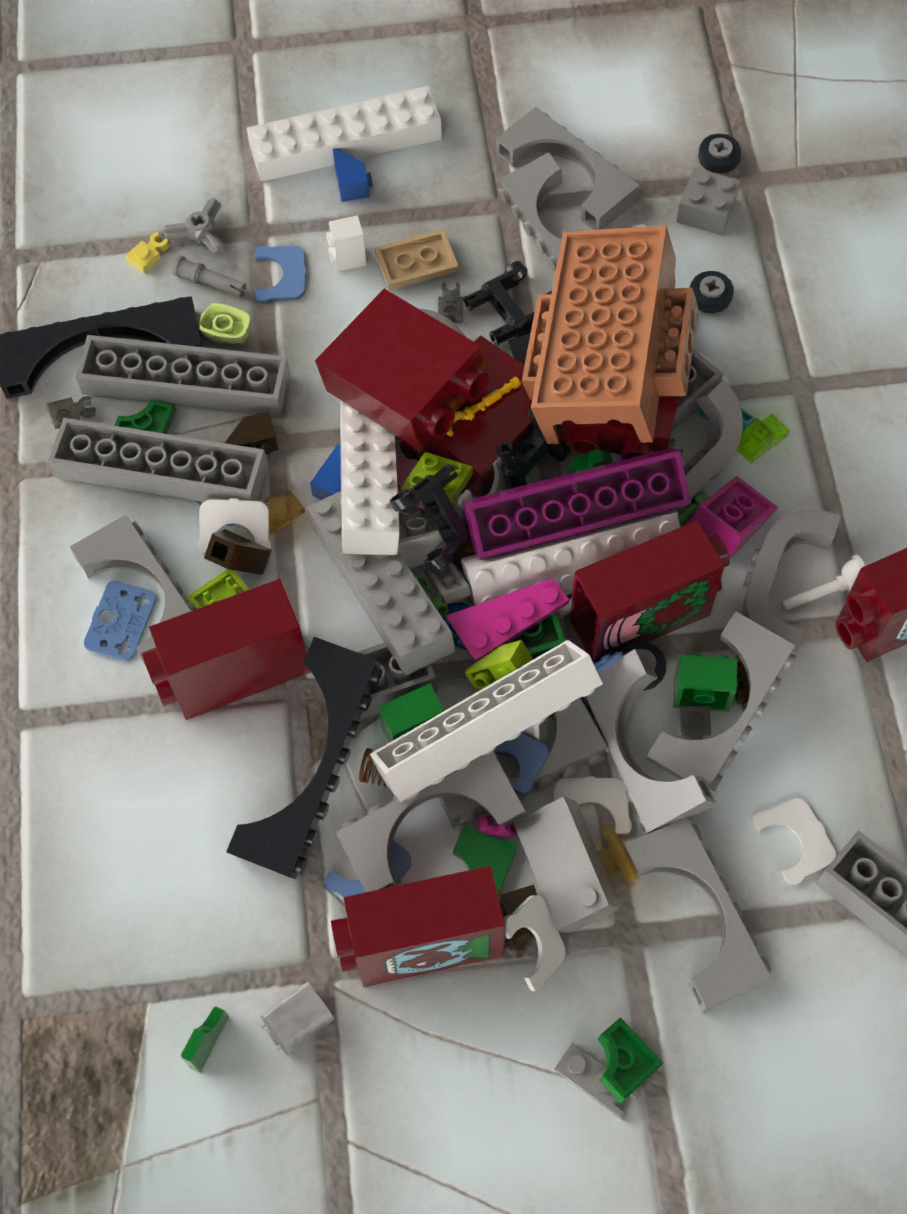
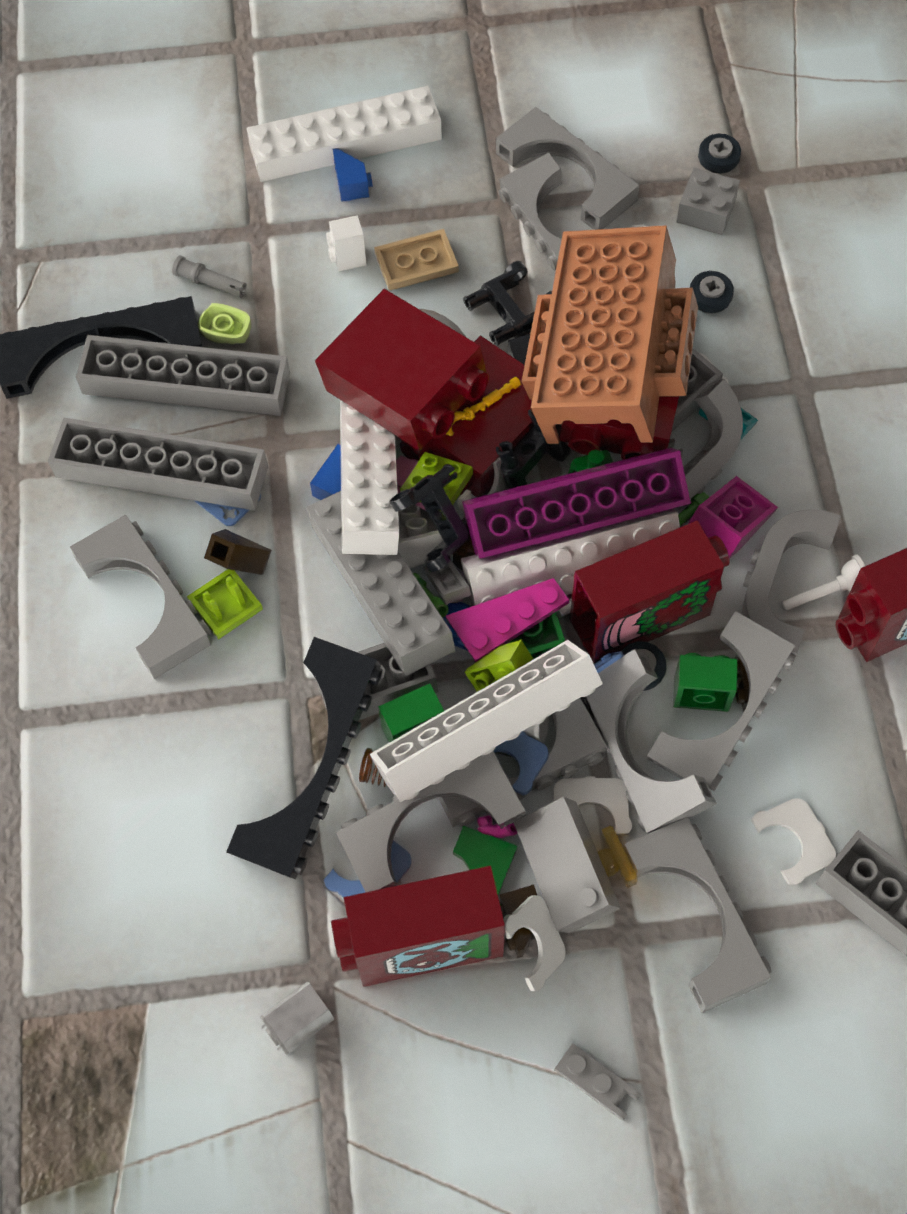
(68, 409): clear smoke plate -> none
(126, 622): medium blue axle -> none
(147, 255): light yellow plate -> none
(153, 418): green tile -> none
(199, 227): light grey bush -> none
(203, 1039): green tile -> none
(220, 512): white piece -> none
(226, 650): dark red brick -> none
(255, 432): dark brown slope -> none
(282, 510): clear yellow tile -> none
(294, 273): medium blue piece -> none
(451, 303): clear smoke plate -> none
(628, 1060): green tile -> none
(695, 721): clear smoke plate -> none
(761, 437): clear neon green slope -> none

